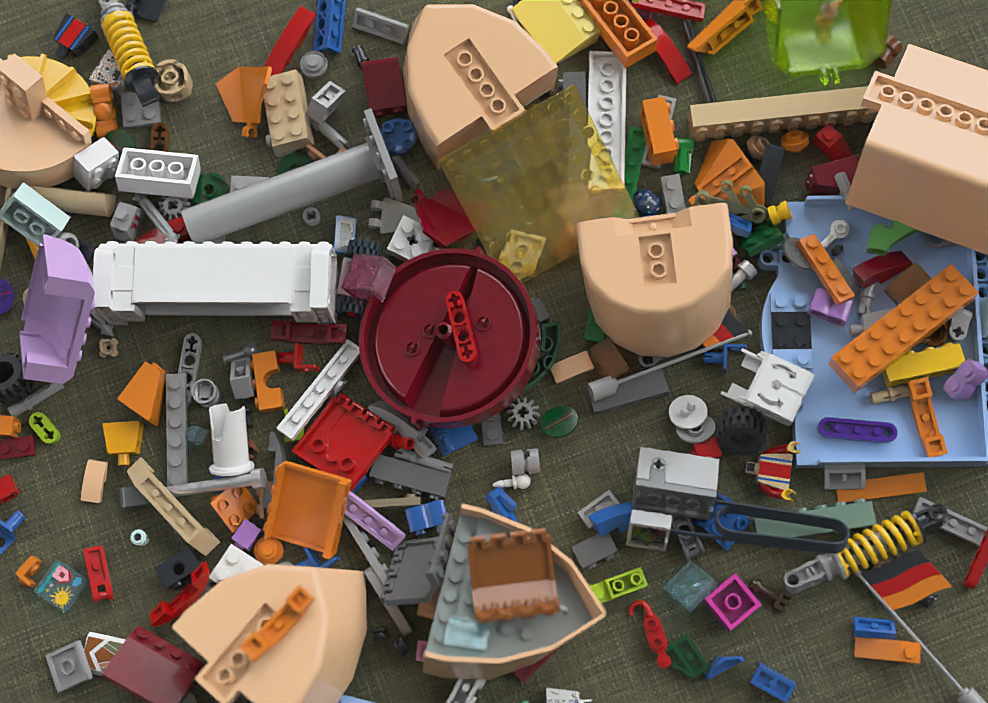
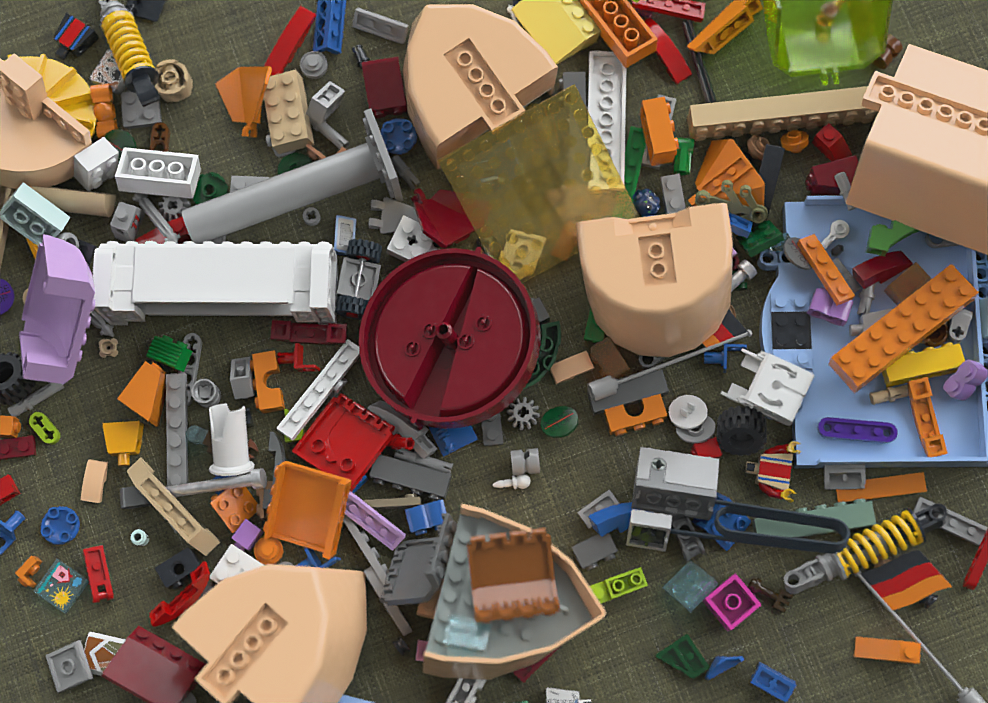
(60, 525): none -> blue dish
(169, 353): none -> green brick
(247, 351): flat silver bar -> none
(279, 625): orange slope -> none
(368, 277): clear pink brick -> none
(381, 632): black bush -> none
(464, 326): red beam -> none
(502, 504): blue rock -> none
(619, 421): none -> orange arch
(654, 633): red piece -> none
(780, 212): yellow wheel -> none
(874, 628): blue plate -> none

